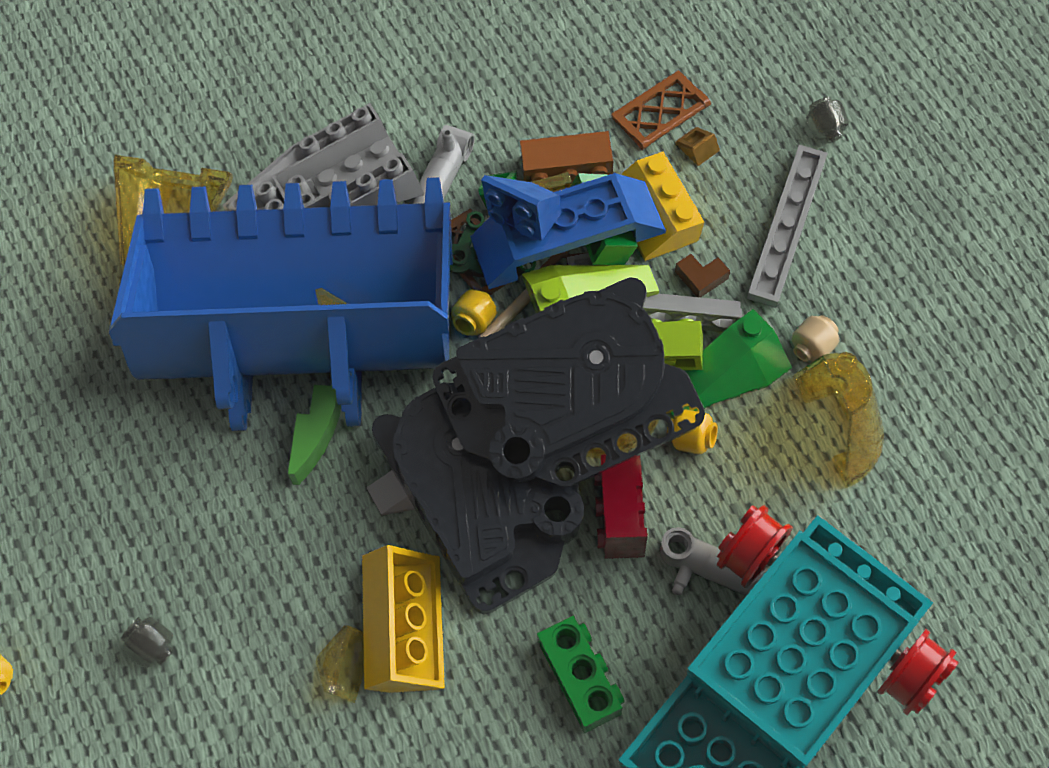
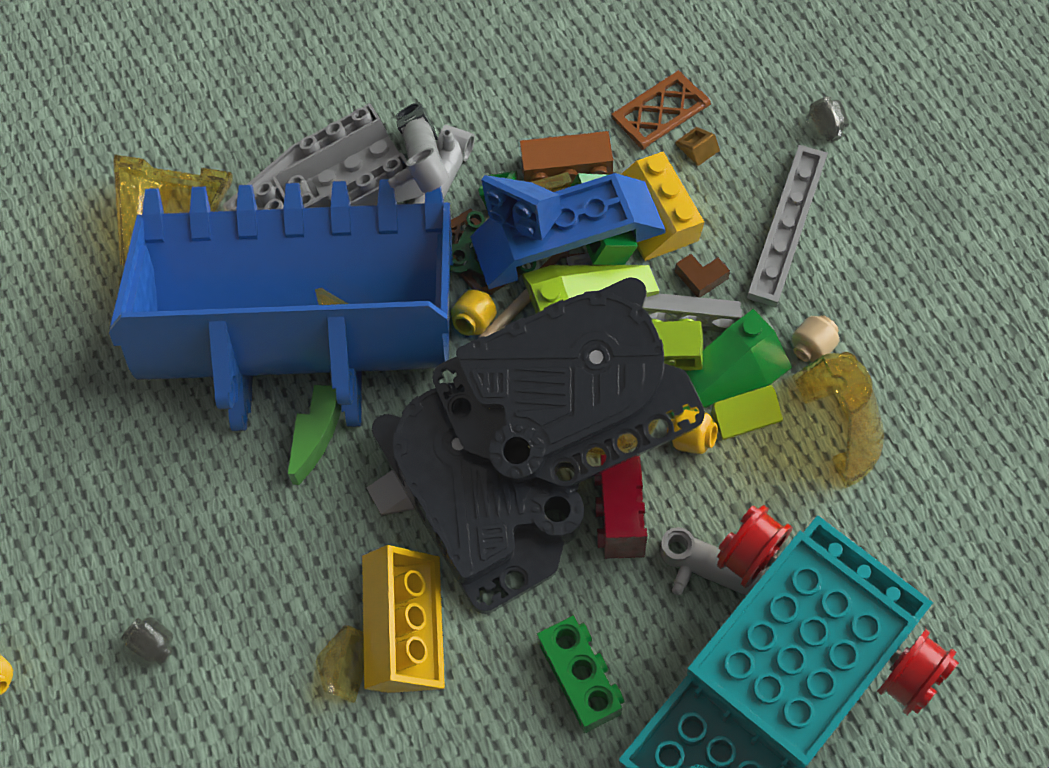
(423, 155): none -> light grey piece
(747, 412): none -> lime slope

